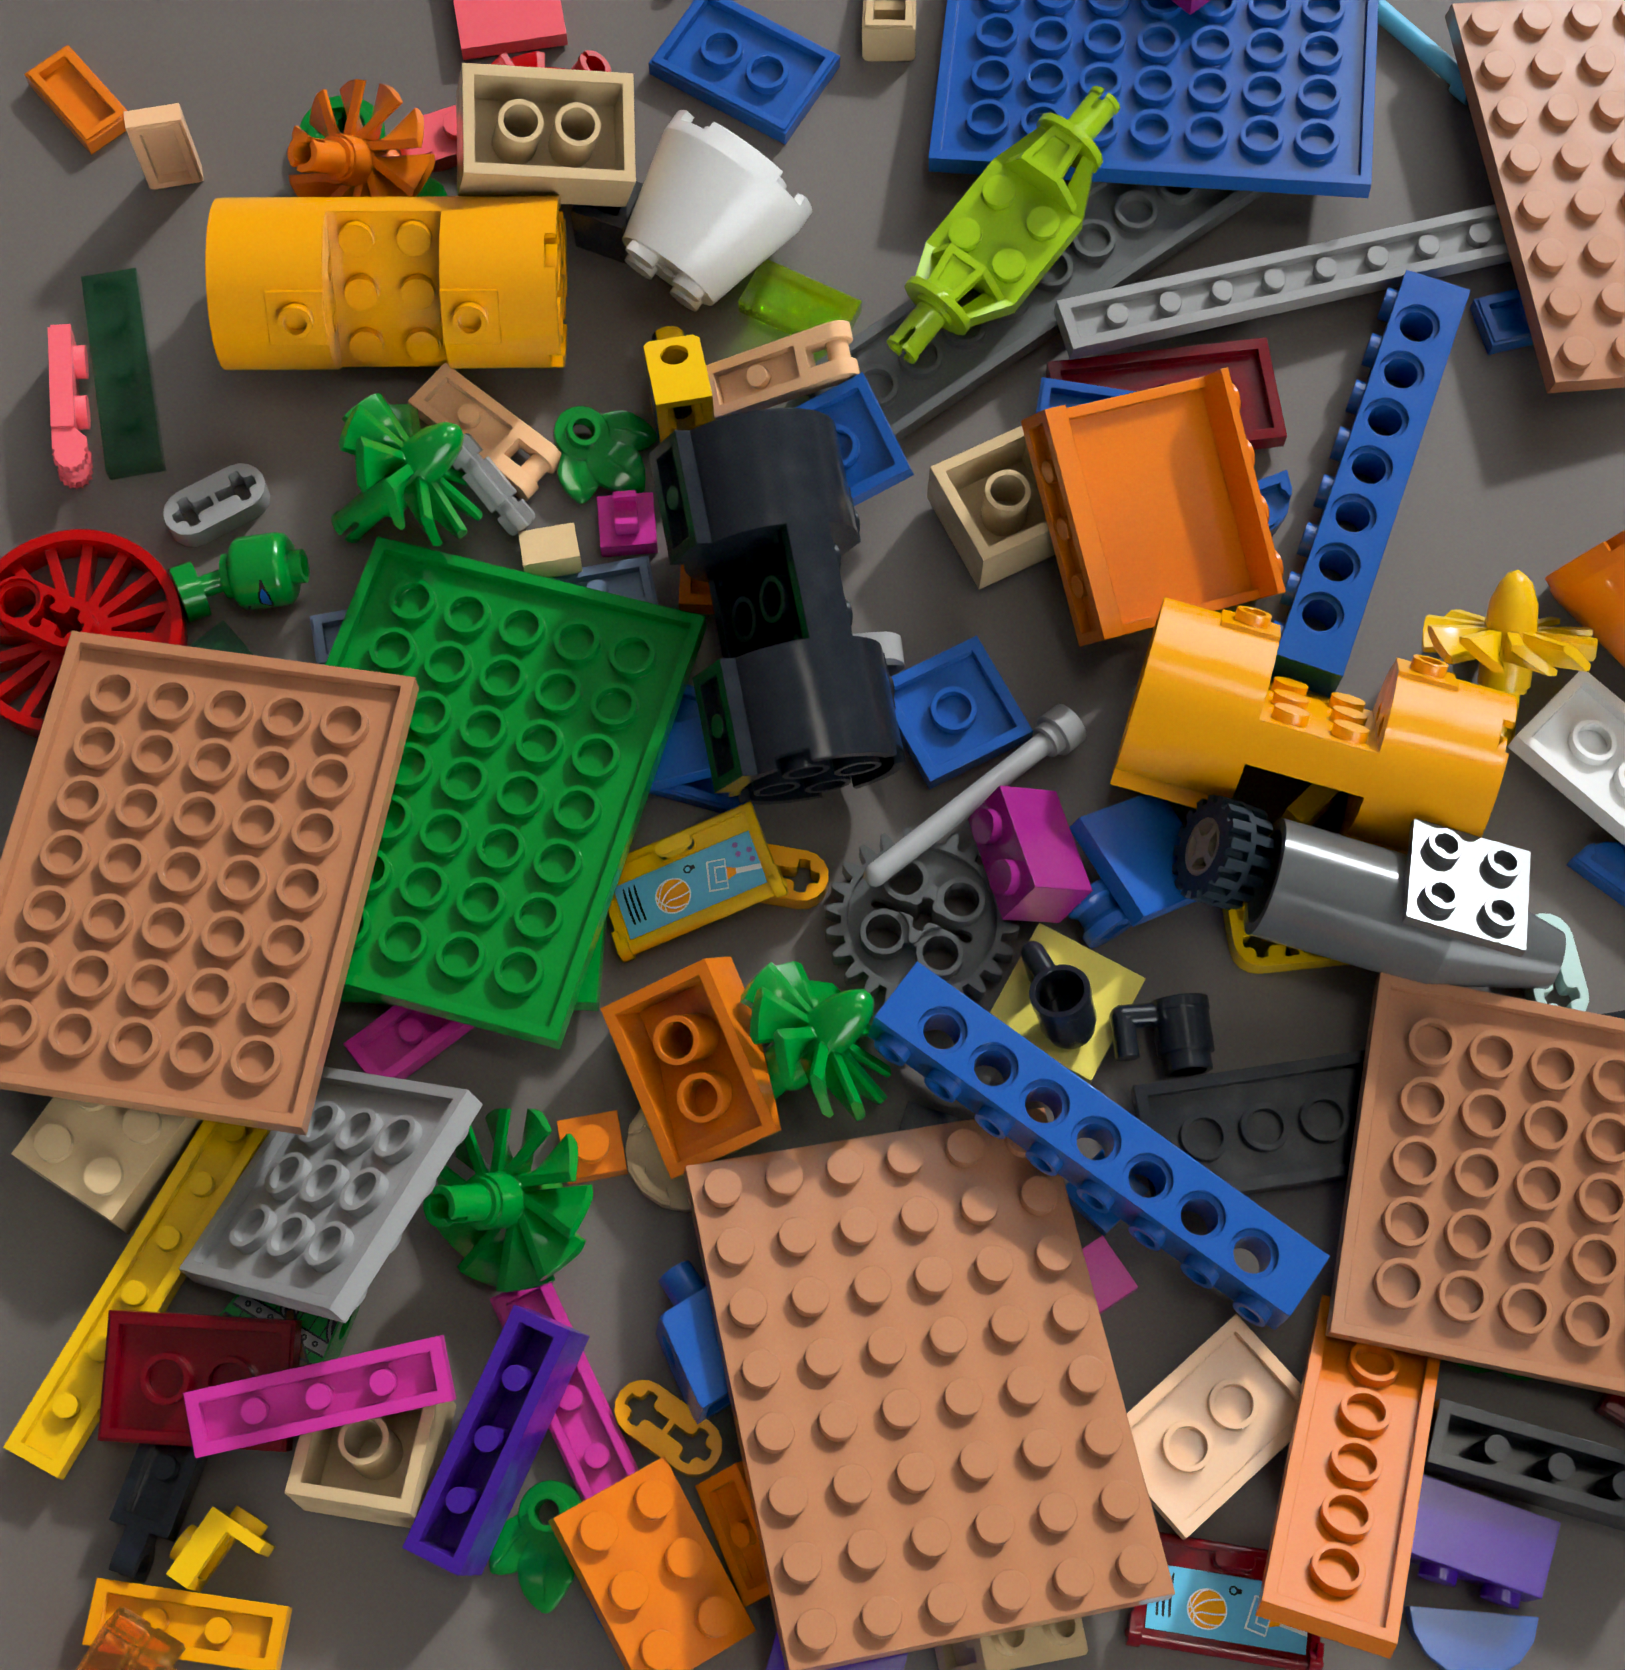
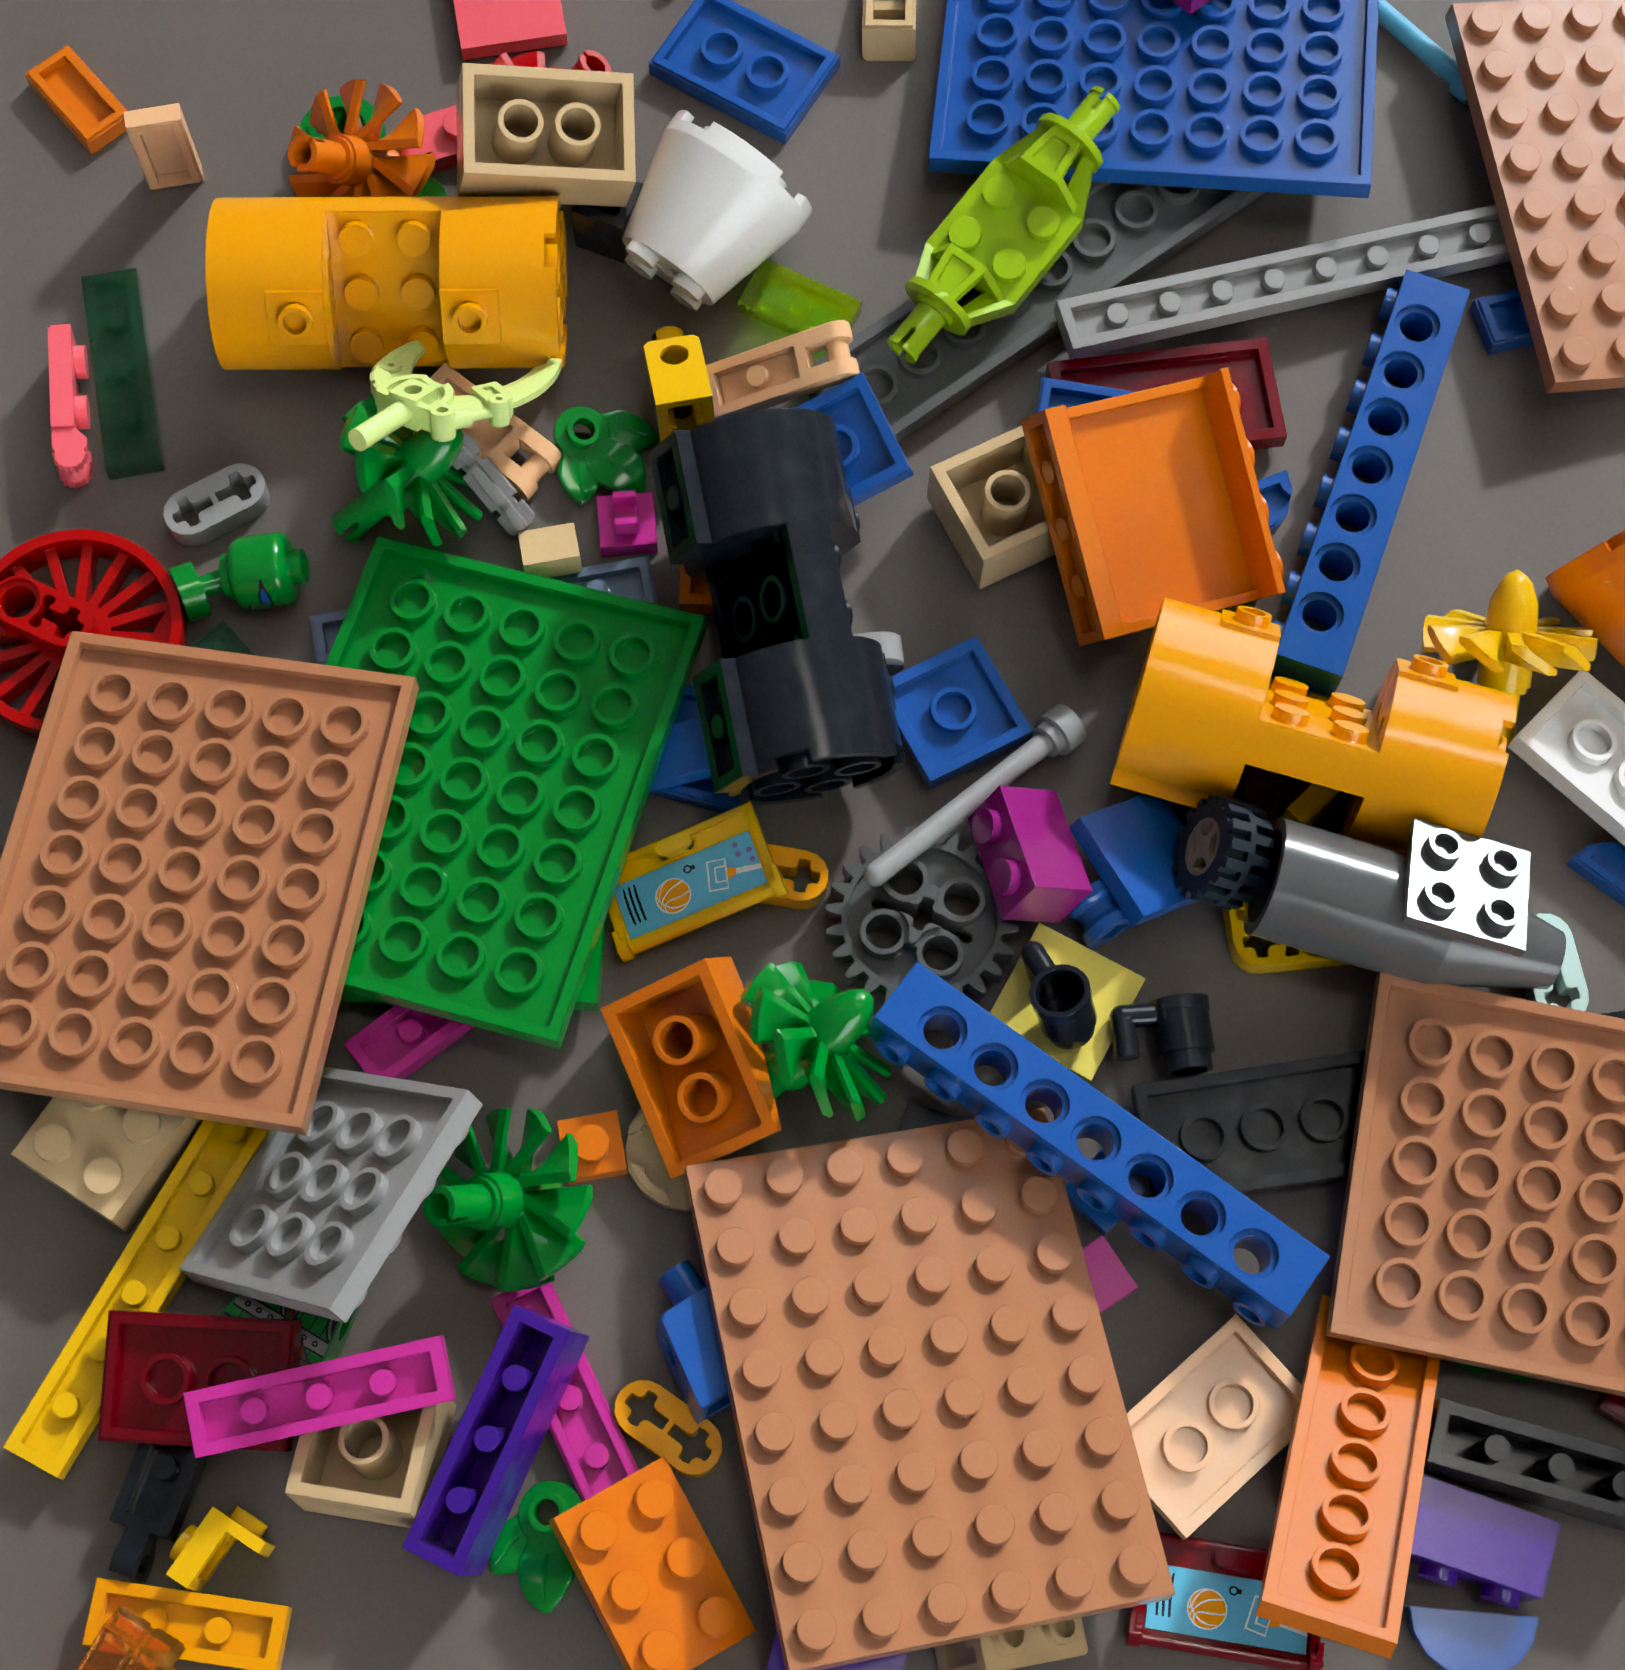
(427, 405): none -> yellowish green bar
(733, 1523): orange plate -> none

